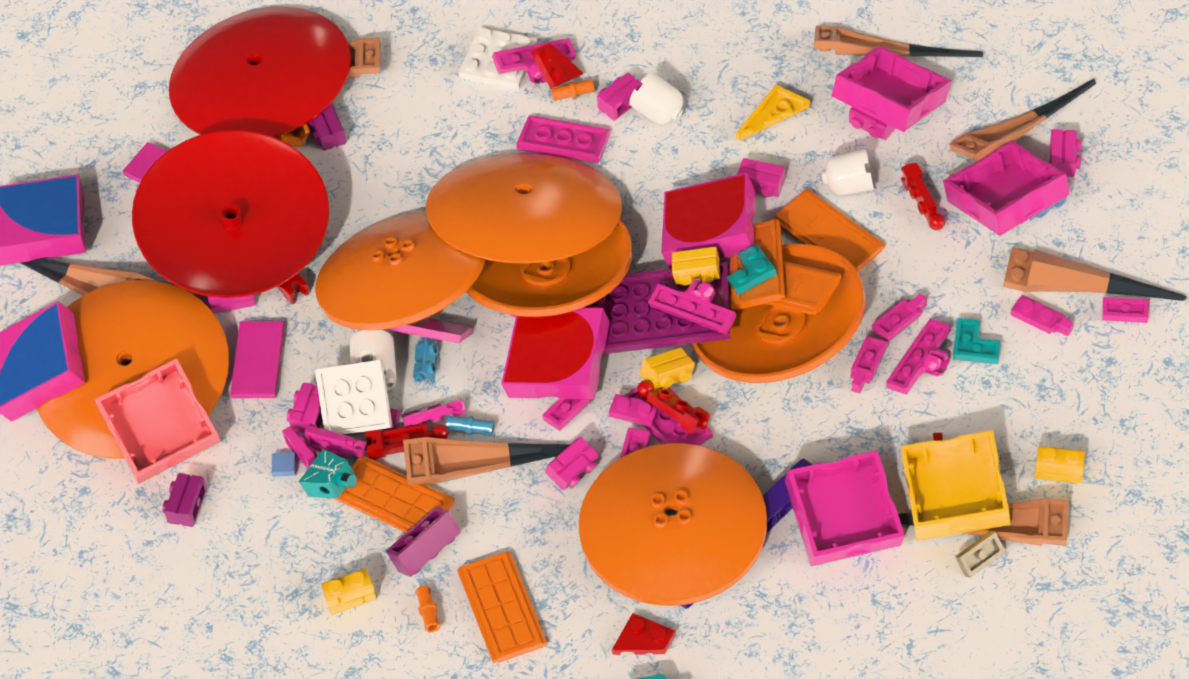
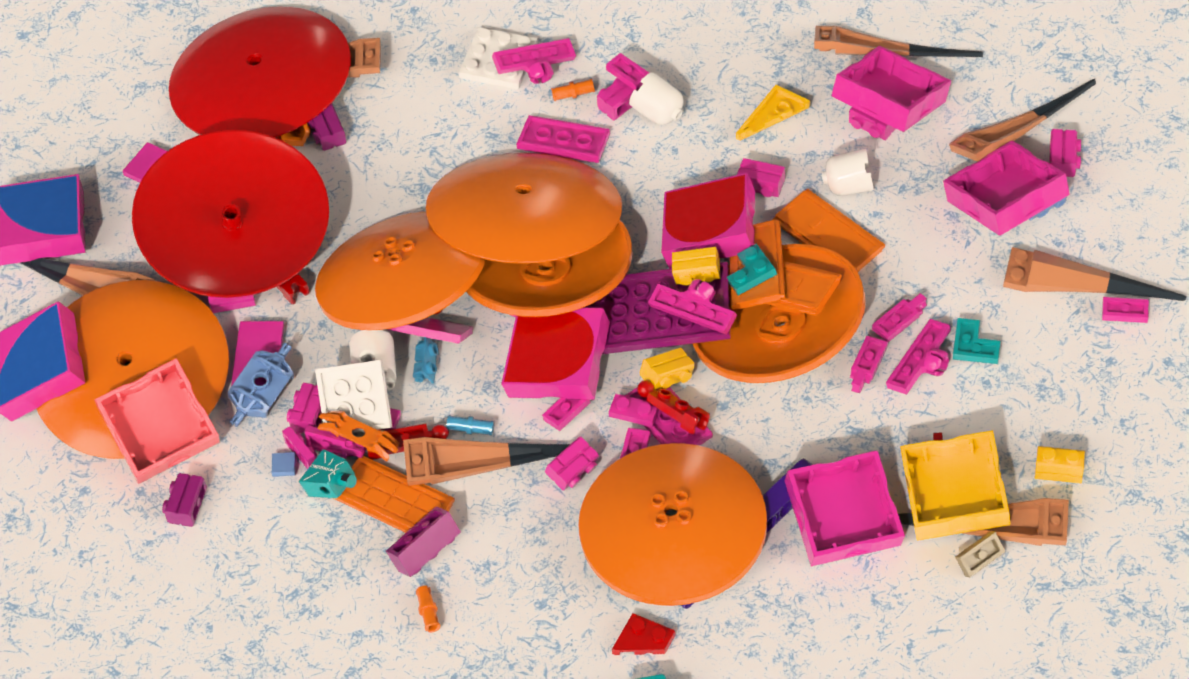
(254, 399): none -> medium blue plate
(348, 591): yellow brick -> none
(371, 440): none -> orange piece
(434, 412): dark pink hinge -> none
(501, 607): orange piece -> none
(555, 66): red wing -> none
(626, 71): none -> dark pink plate
(914, 184): red plate -> none
(1041, 316): dark pink hinge -> none

